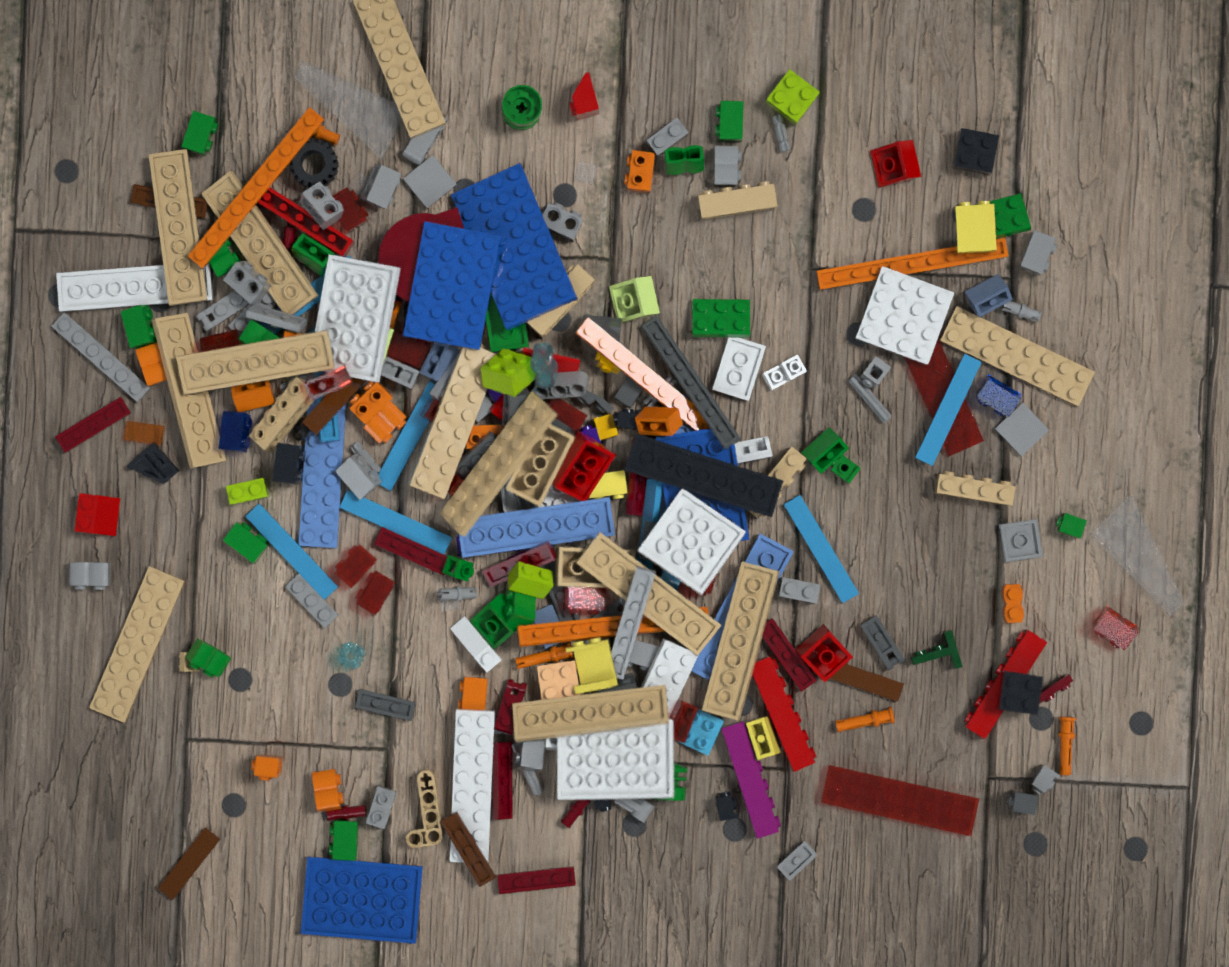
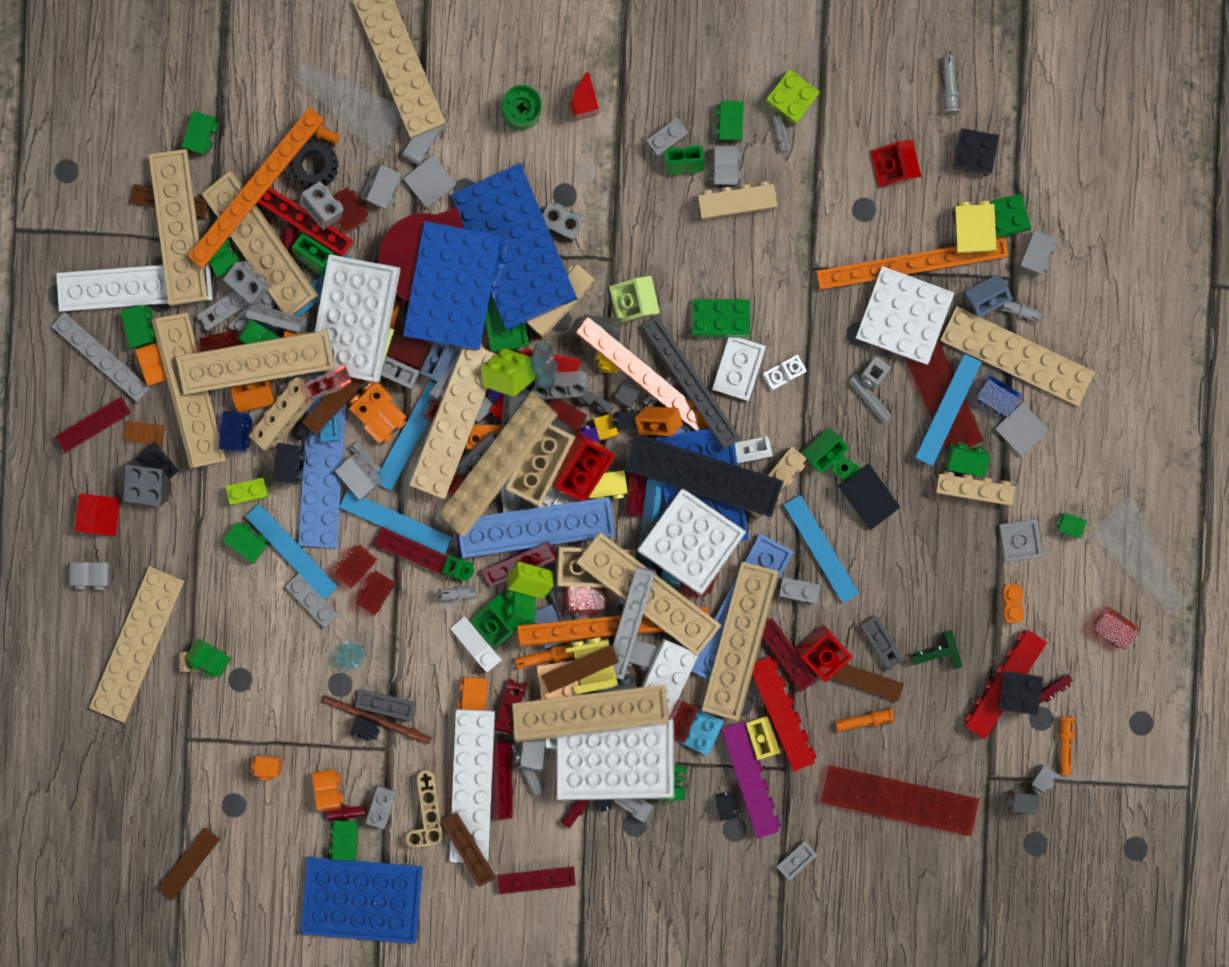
(146, 482): none -> black brick
(365, 729): none -> black brick
(411, 733): none -> copper bar
(580, 668): none -> reddish brown tile
(641, 171): orange brick -> none
(869, 496): none -> black tile
(950, 94): none -> light grey pin
(967, 459): none -> green brick

